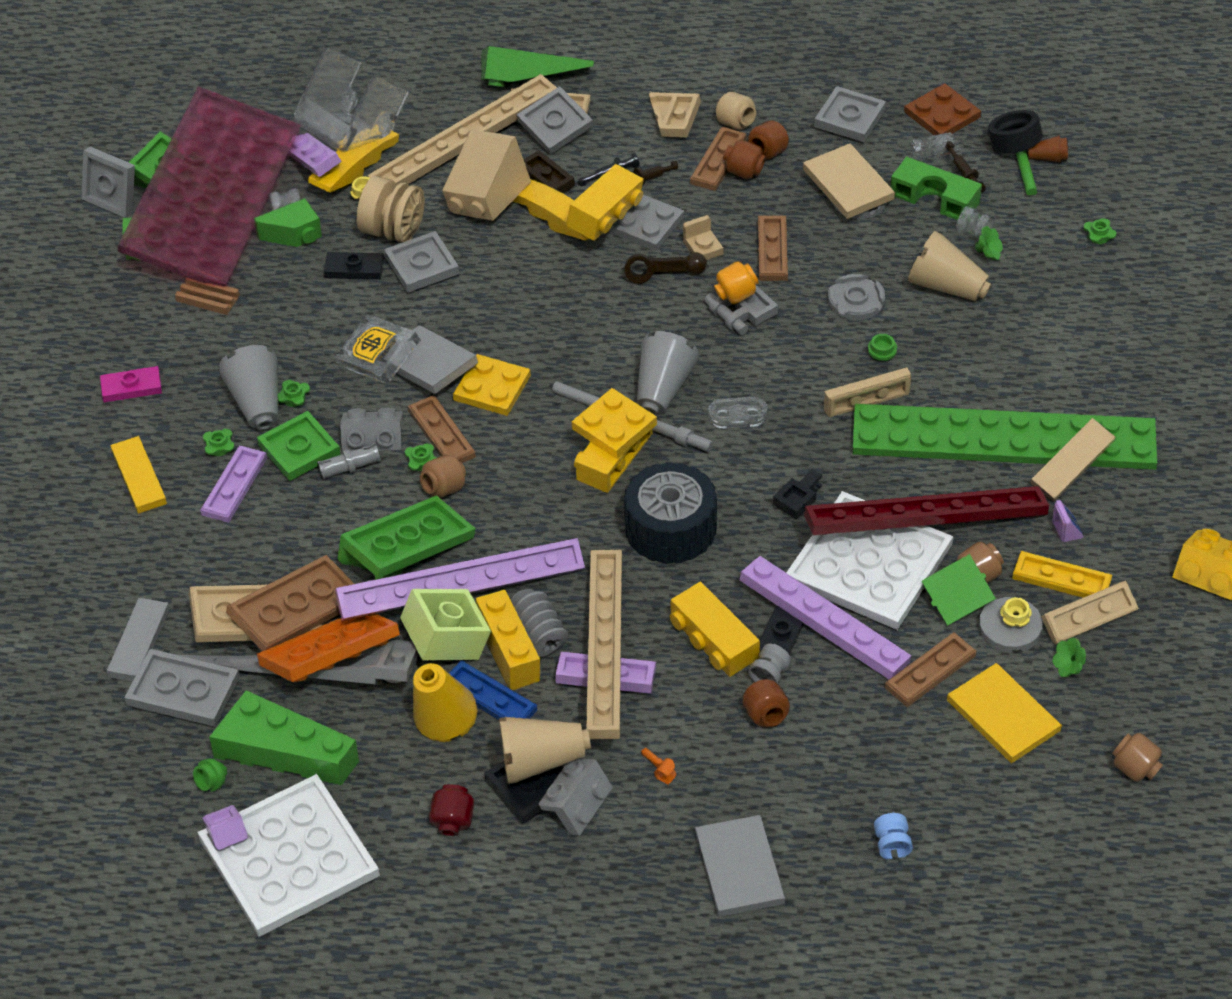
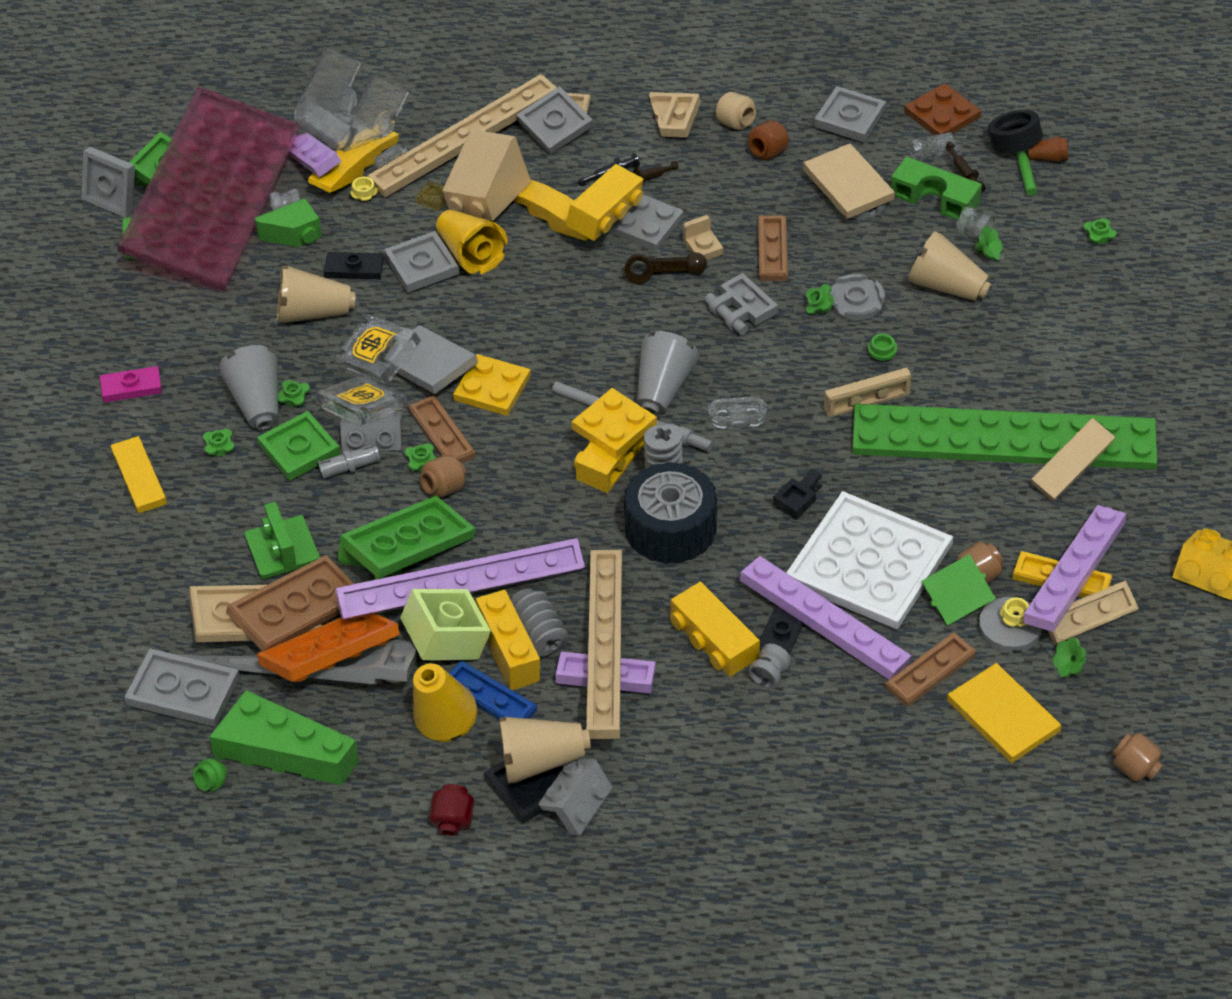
(138, 638): light grey tile -> none
(209, 293): medium nougat tile -> none
(225, 827): lavender slope -> none
(234, 484): lavender tile -> none
(280, 543): none -> bright green bracket
(294, 856): white plate -> none
(311, 296): none -> tan cone
(360, 400): none -> clear container
(390, 154): none -> clear tile
(390, 209): tan wheel -> none
(431, 196): none -> clear yellow tile
(472, 240): none -> yellow cone
(511, 65): bright green wedge -> none
(548, 172): dark brown plate -> none
(663, 444): none -> light grey piece
(665, 769): orange hand -> none
(712, 166): medium nougat tile -> none
(736, 282): light orange head -> none
(739, 865): light grey tile -> none
(744, 159): dark orange head -> none
(766, 703): dark orange head -> none
(819, 299): none -> bright green plate
(892, 833): light blue wheel -> none
(925, 510): dark red plate -> none
(1065, 523): lavender slope -> none
(1074, 568): none -> lavender plate

